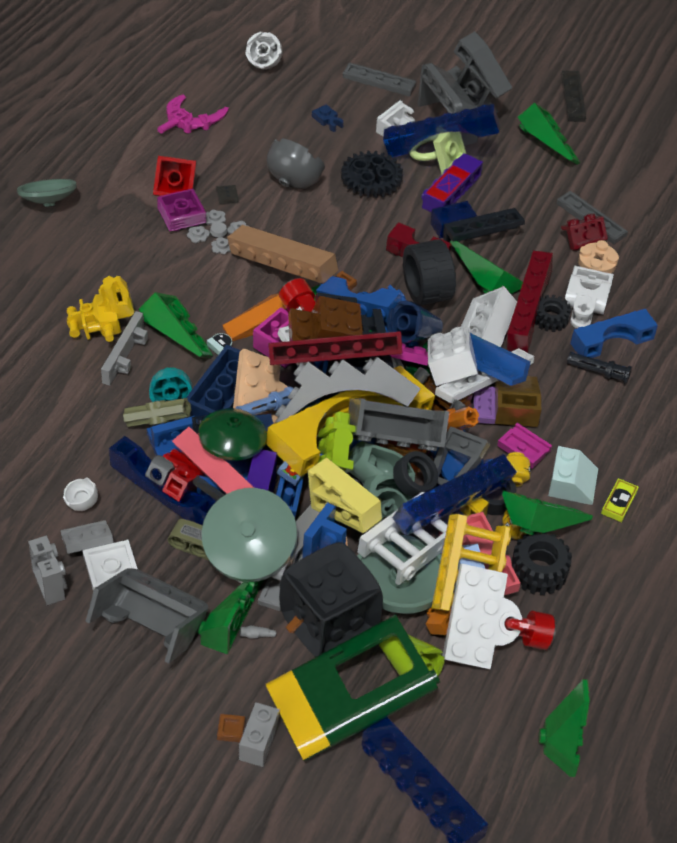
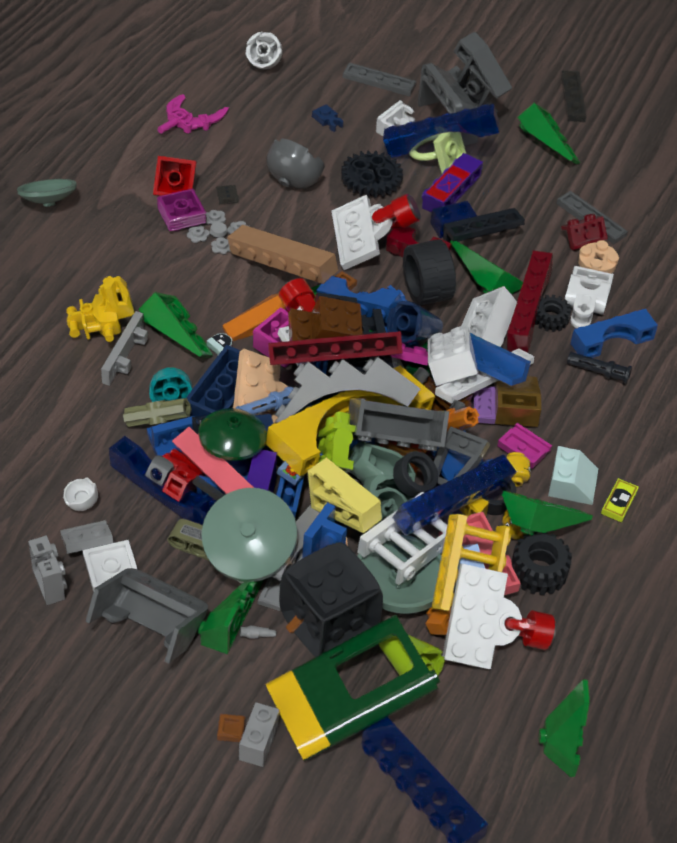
(360, 226): none -> white plate

